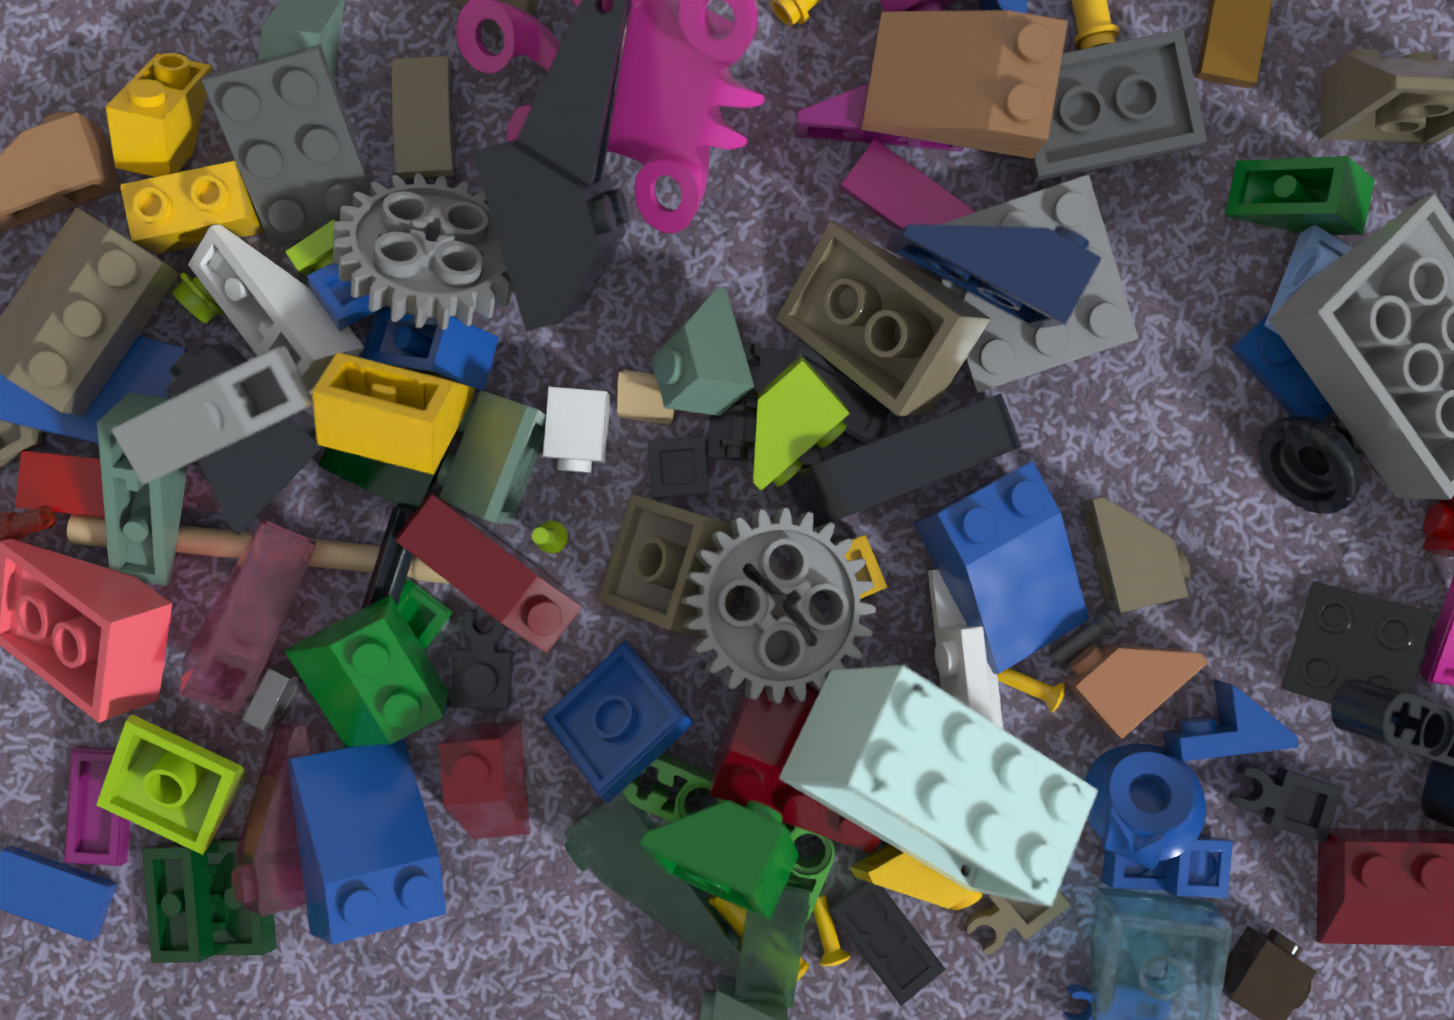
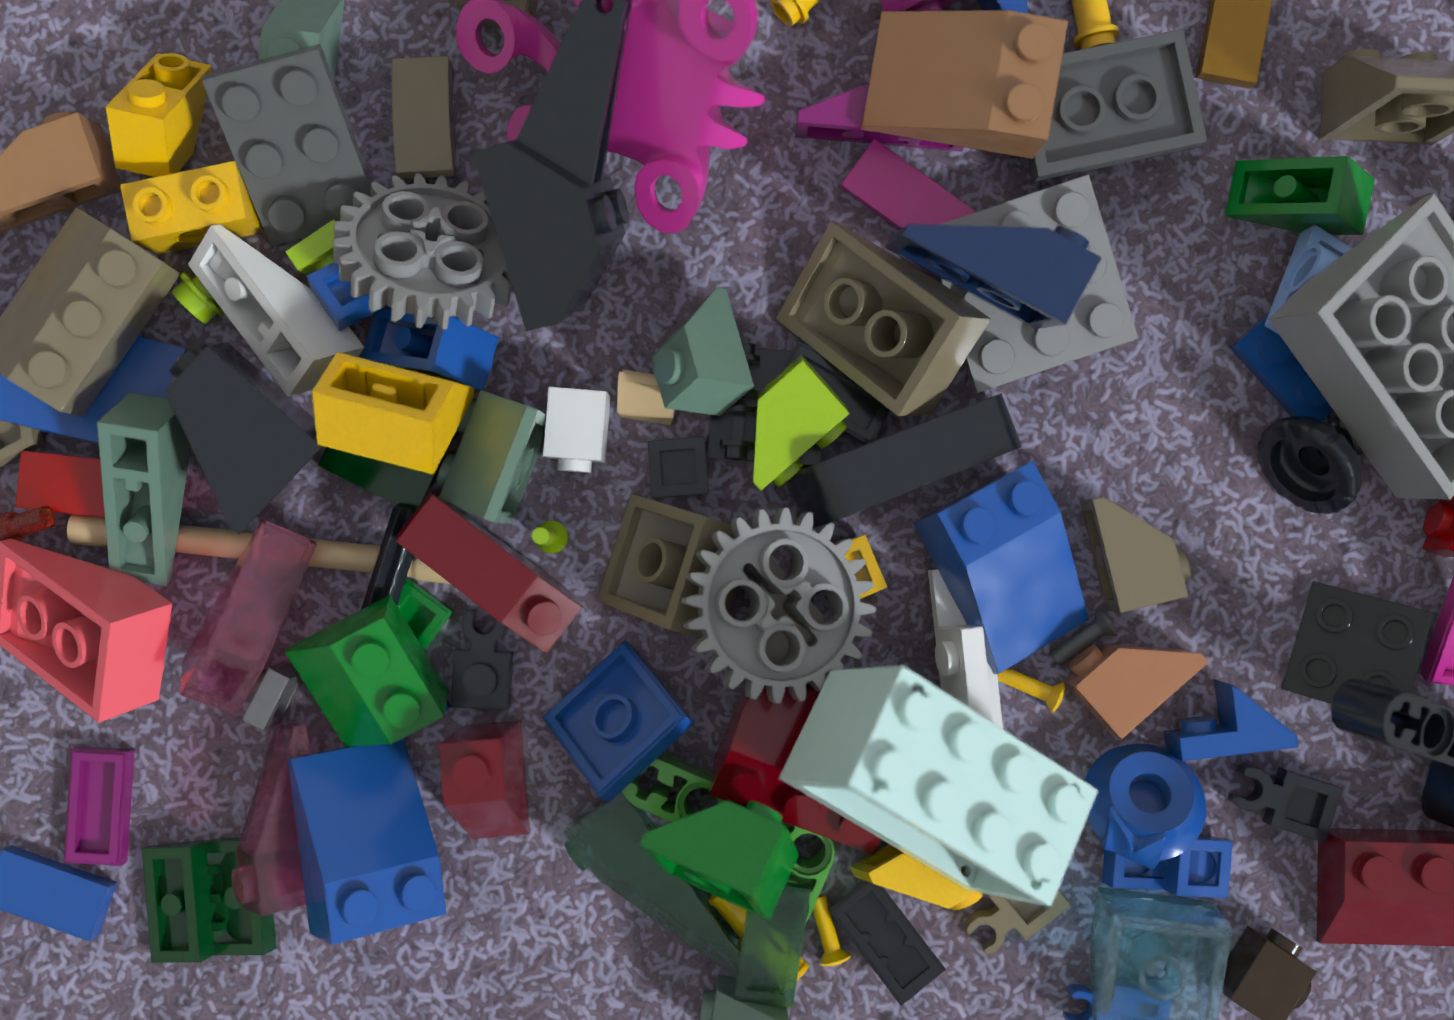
(170, 784): lime slope -> none
(213, 415): light grey slope -> none

